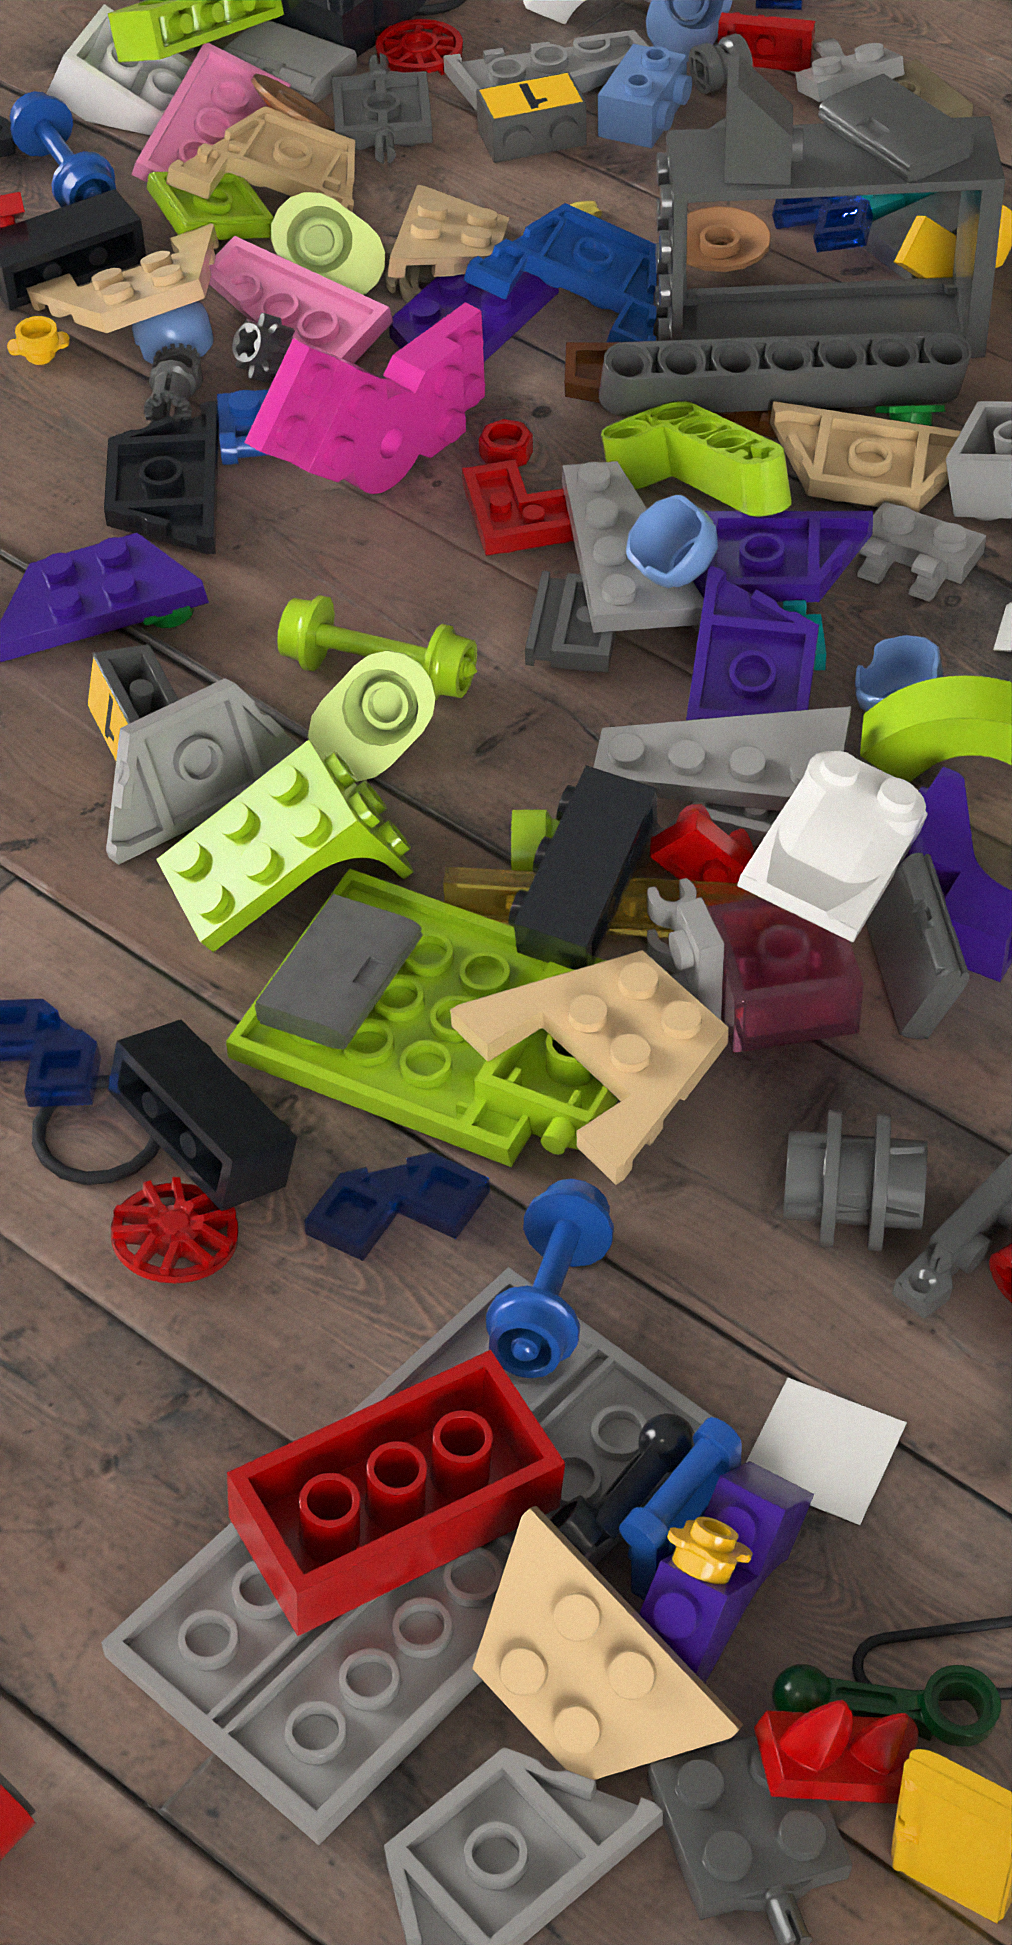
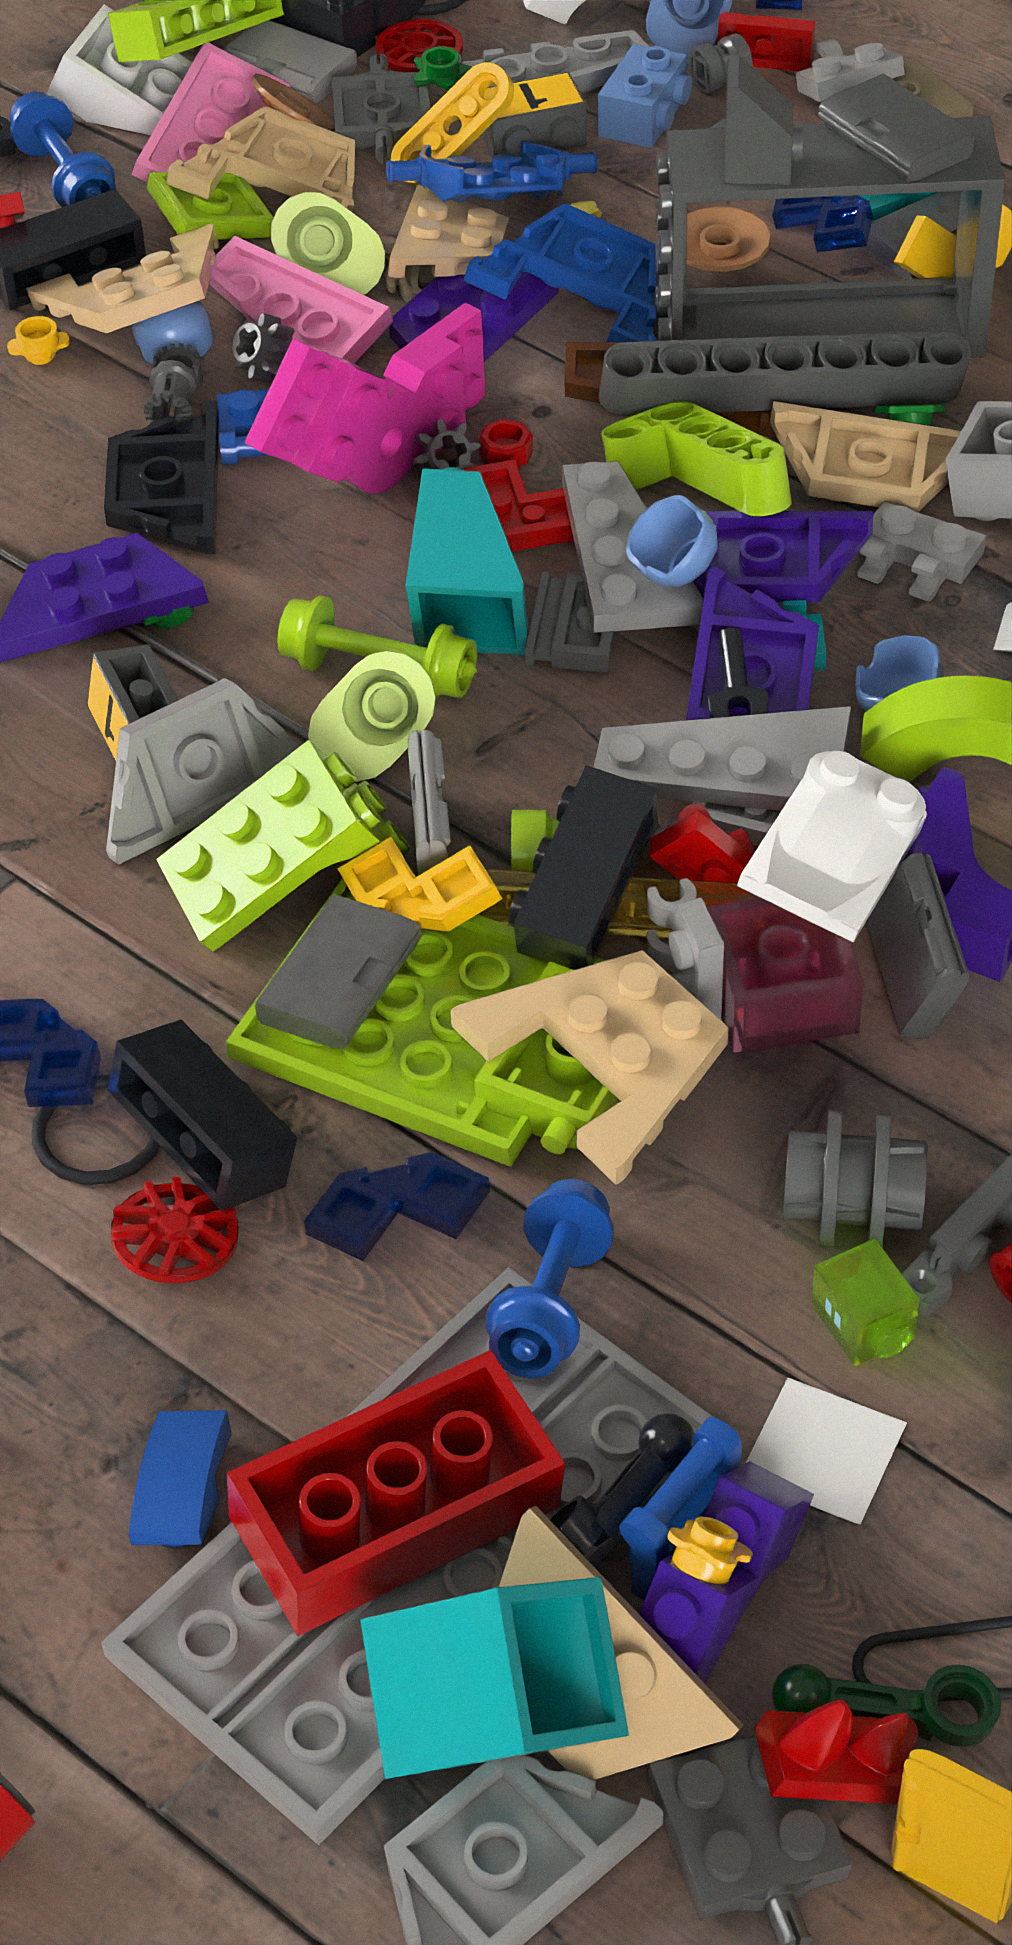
(177, 1478): none -> blue slope
(428, 807): none -> light grey piece
(434, 899): none -> yellow tile
(439, 67): none -> green plate
(450, 439): none -> dark grey gear
(458, 177): none -> blue plate
(463, 566): none -> teal slope
(464, 103): none -> yellow plate
(493, 1676): none -> teal slope
(736, 688): none -> black bar
(865, 1303): none -> clear neon green brick

